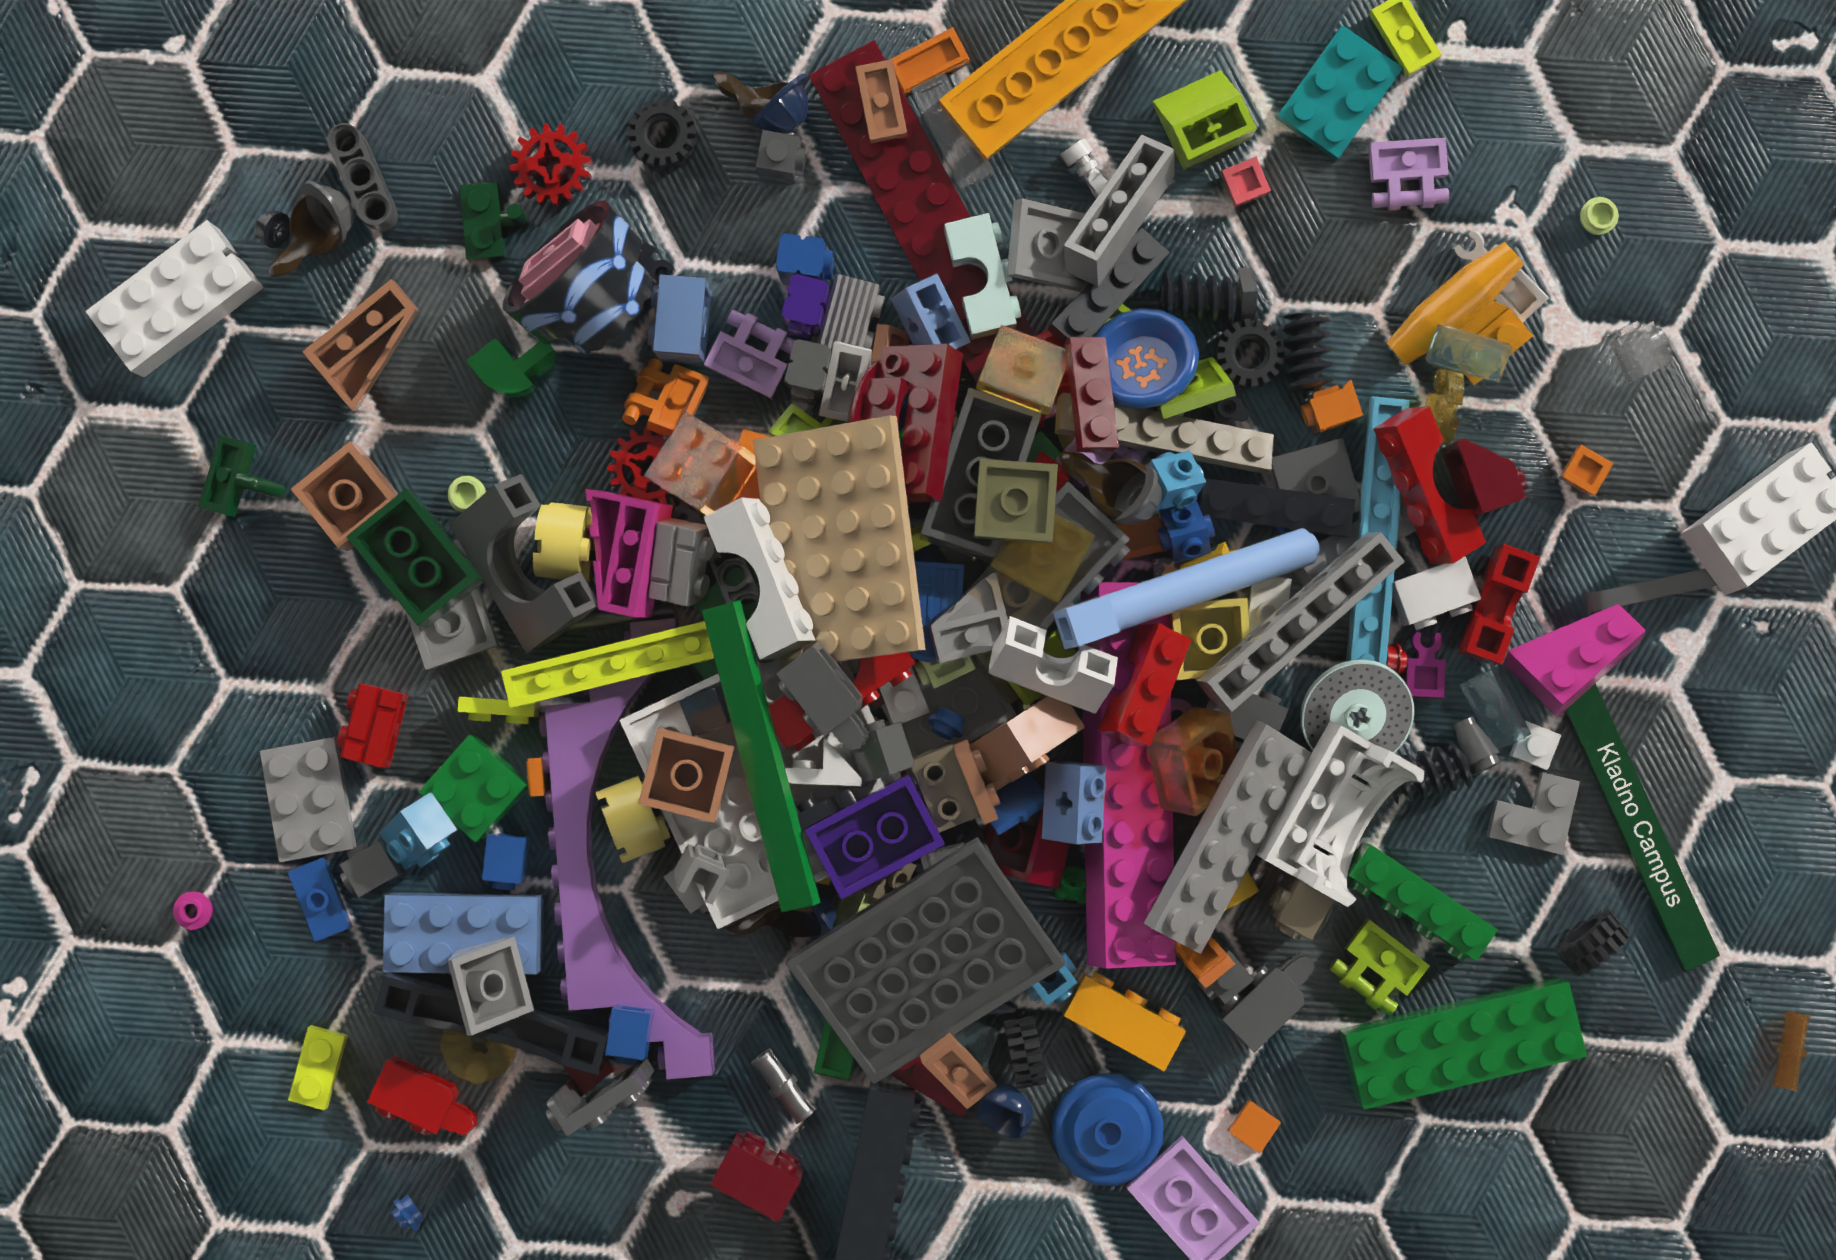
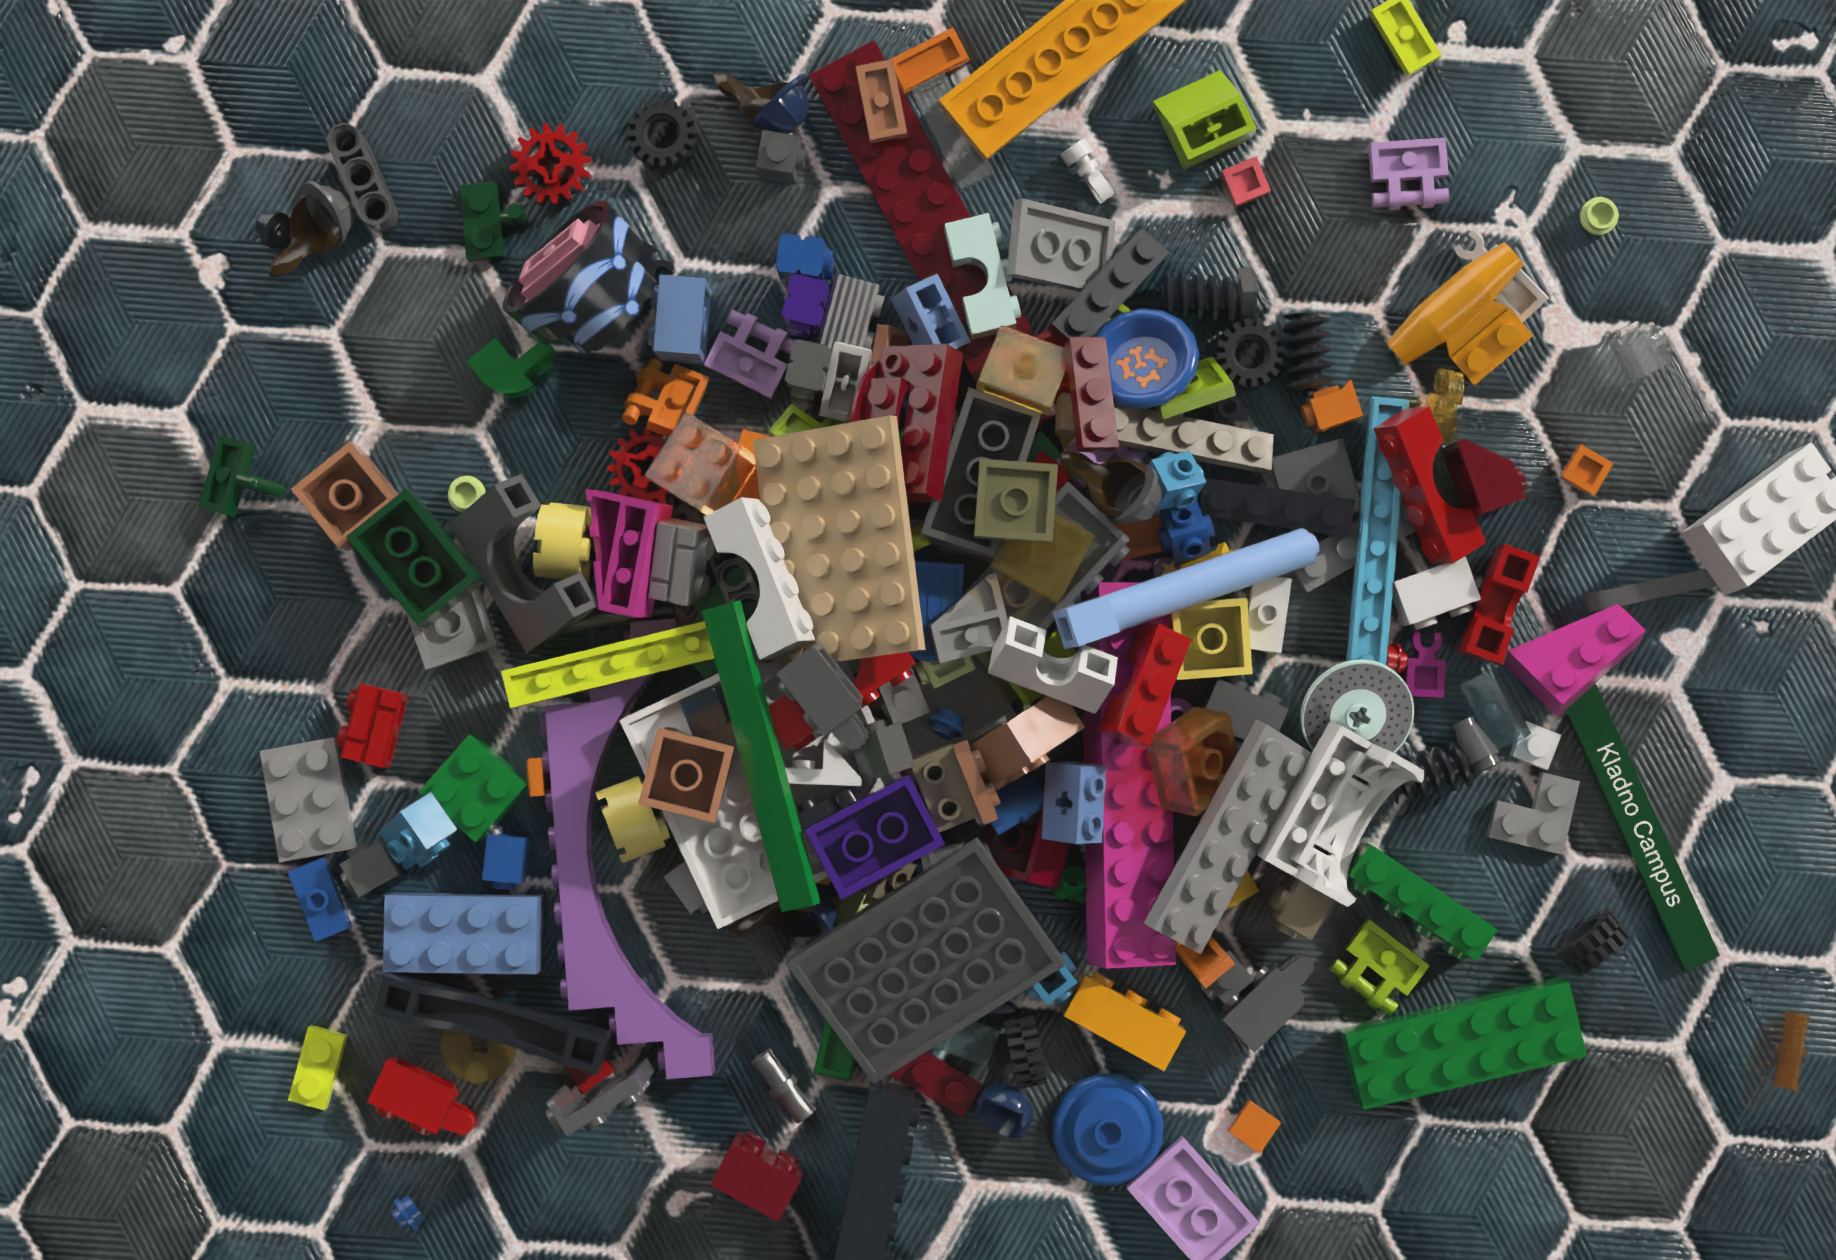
(174, 299): white piece -> none
(203, 906): dark pink plate -> none
(362, 343): nougat wedge -> none
(481, 709): neon yellow plate -> none
(490, 984): light grey slope -> none
(629, 1034): blue brick -> none
(702, 867): light grey window -> none
(958, 1070): nougat plate -> none
(1119, 210): light grey brick -> none
(1300, 621): light grey brick -> none
(1339, 93): teal plate -> none
(1468, 353): clear light blue plate -> none

